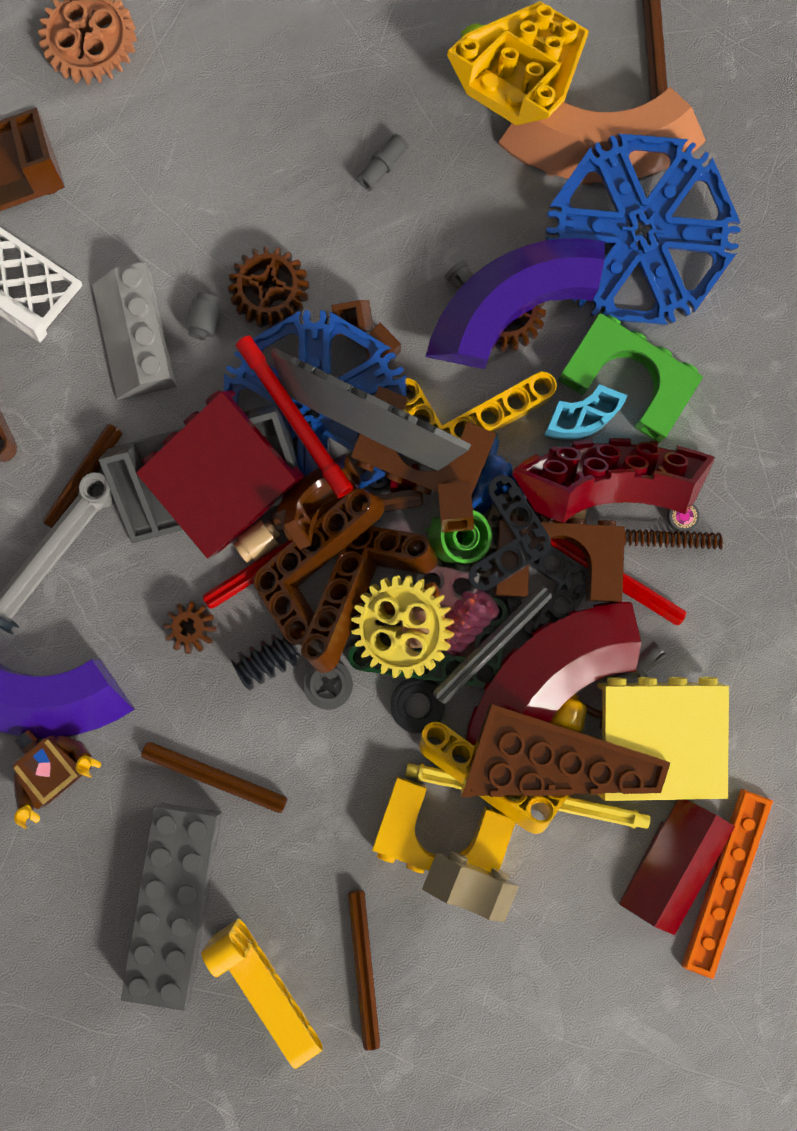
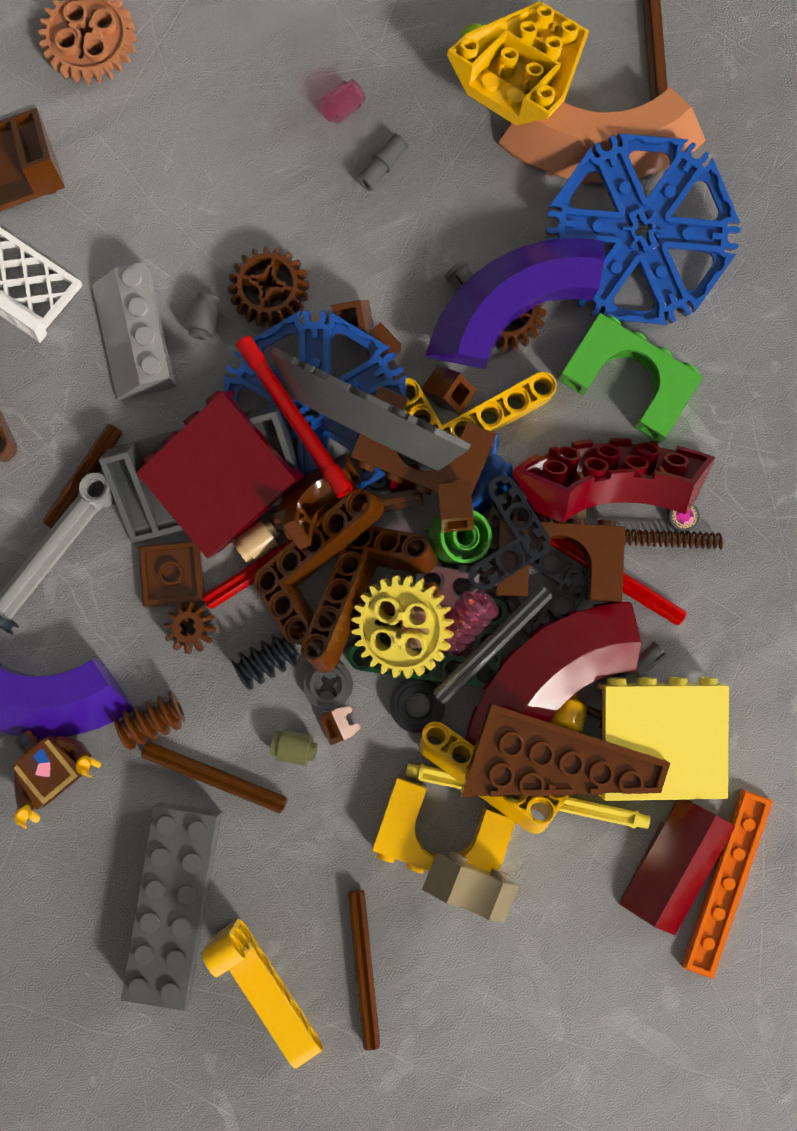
(150, 722): none -> reddish brown piece
(171, 573): none -> reddish brown tile
(293, 747): none -> olive brick
(336, 725): none -> tile
(342, 101): none -> clear pink brick
(449, 389): none -> reddish brown brick
(584, 417): medium azure brick -> none

